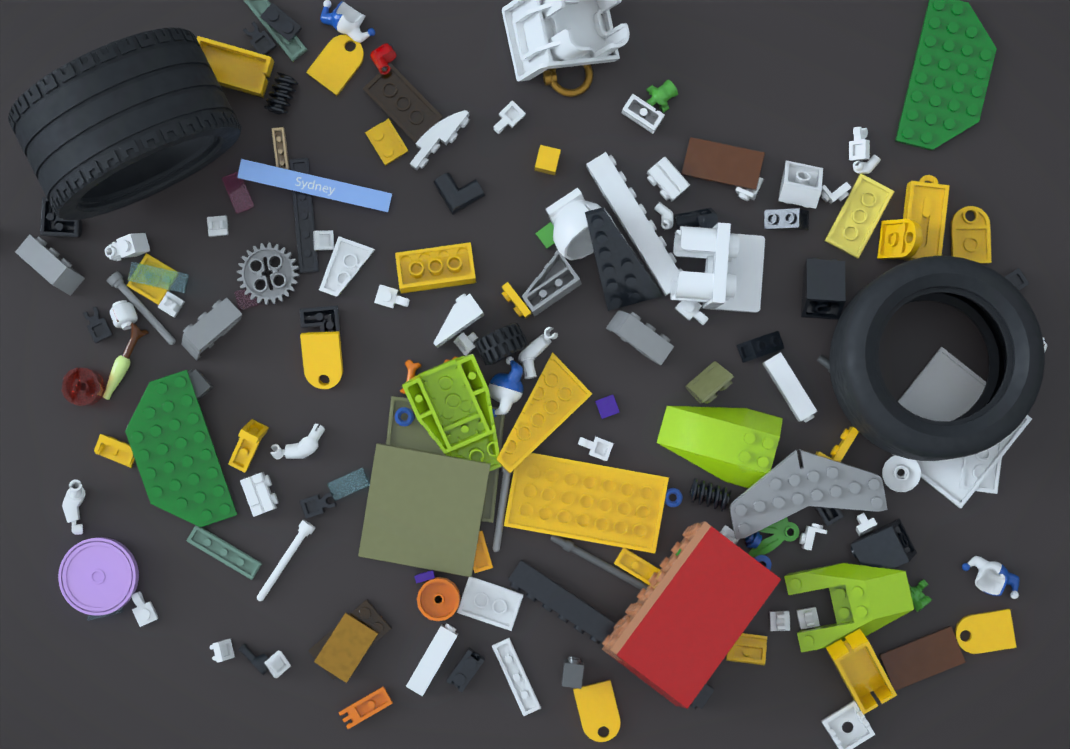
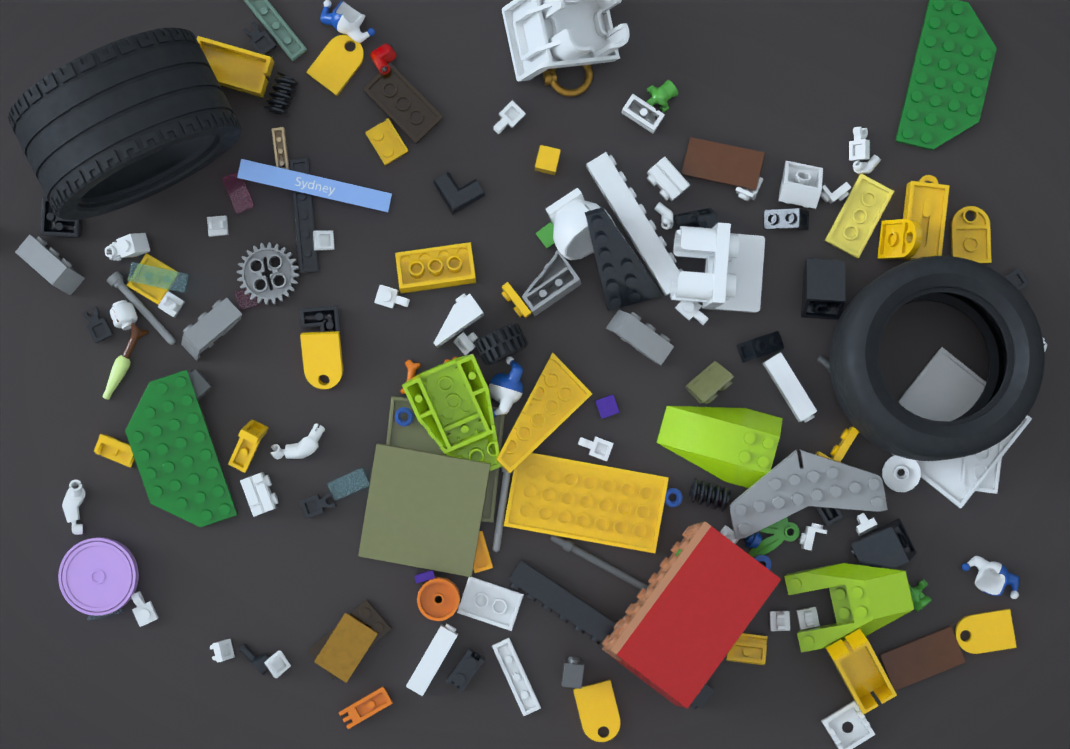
(72, 383): clear red brick -> none
(224, 552): sand green tile -> none
(281, 22): black plate -> none
(305, 529): white piece -> none
(343, 265): white wing -> none
(442, 131): white slope -> none
(534, 349): white arm -> none
(635, 565): yellow tile -> none

